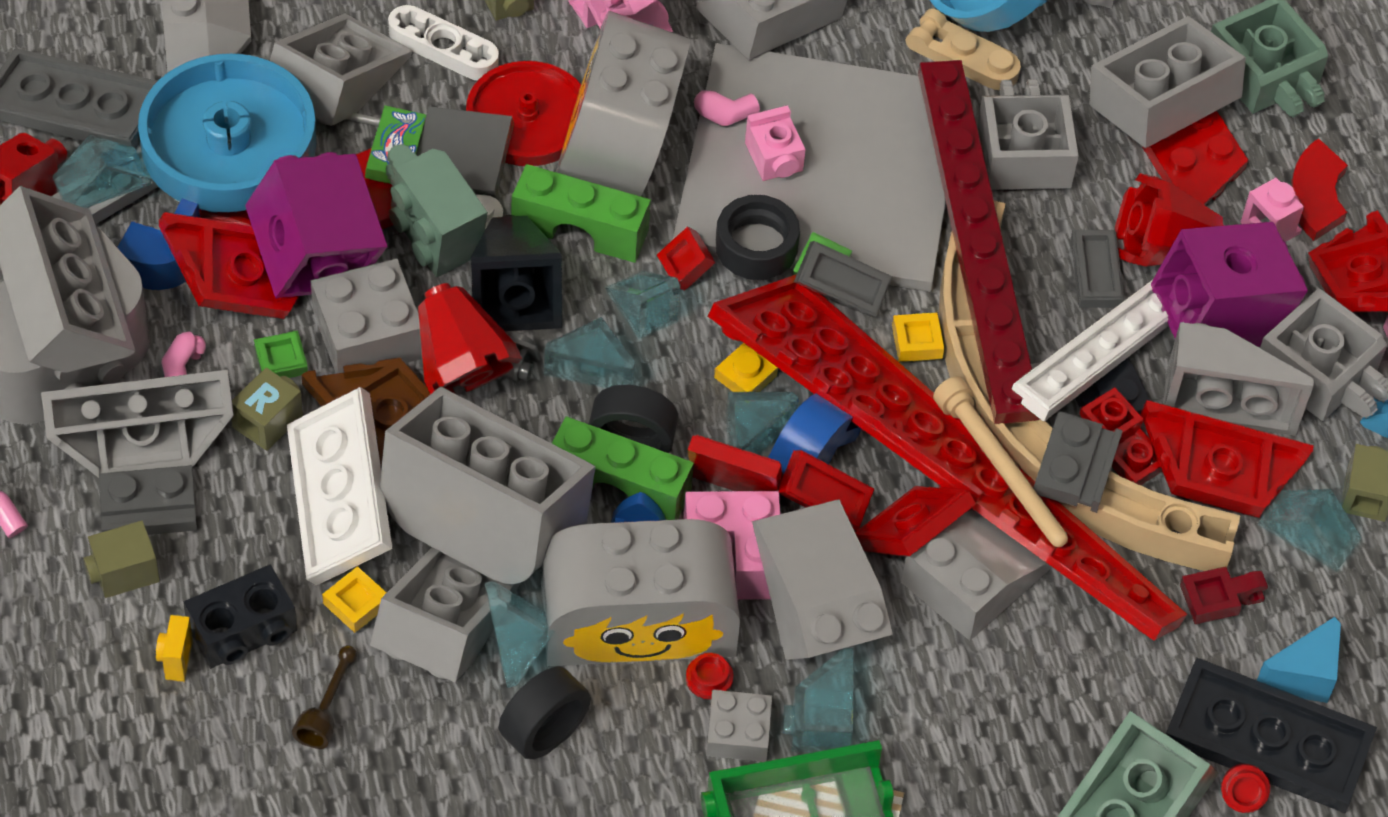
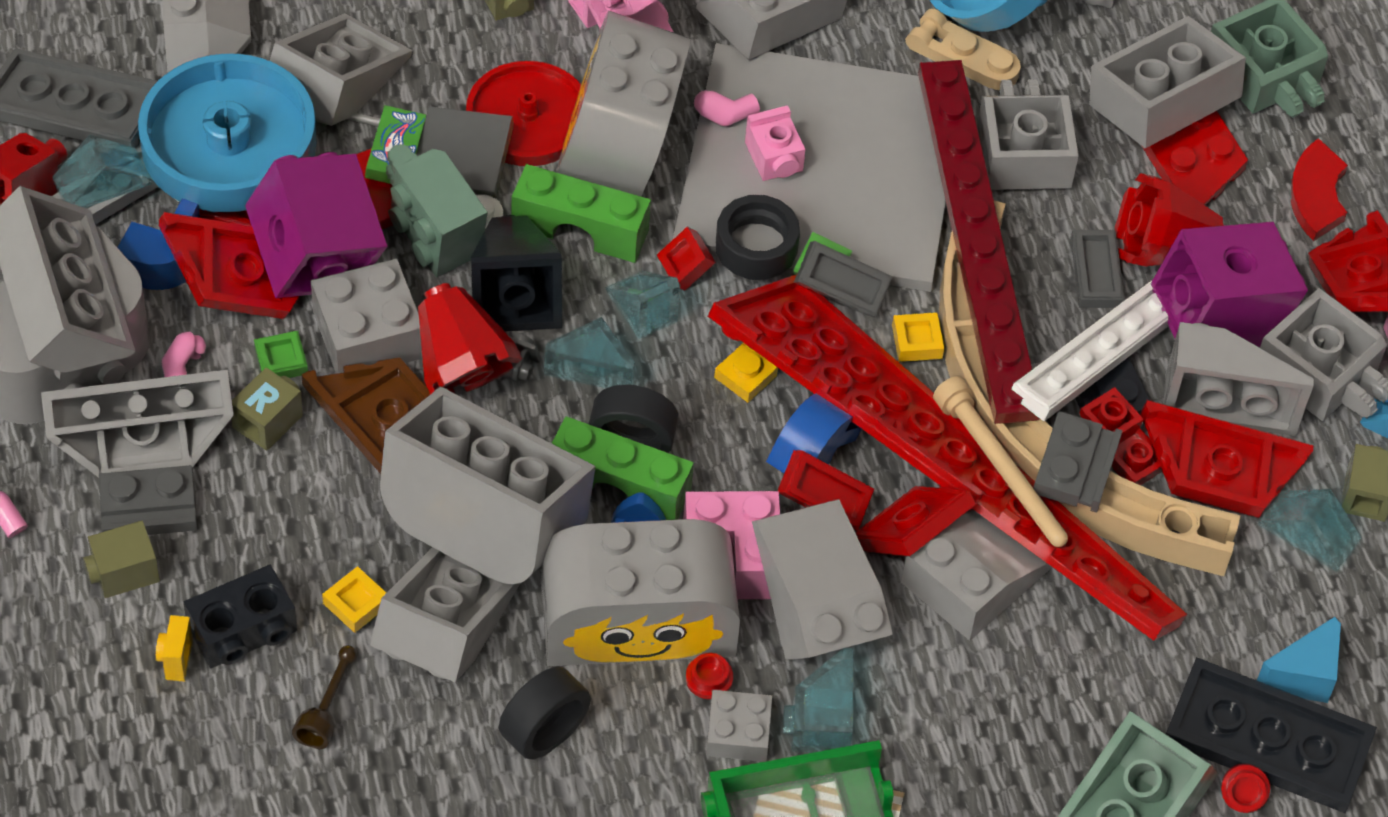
(338, 486): white tile -> none
(434, 28): white beam -> none
(518, 629): clear light blue slope -> none
(733, 466): red tile -> none
(757, 418): clear light blue slope -> none
(1218, 596): dark red plate -> none
(1277, 203): bright pink brick -> none

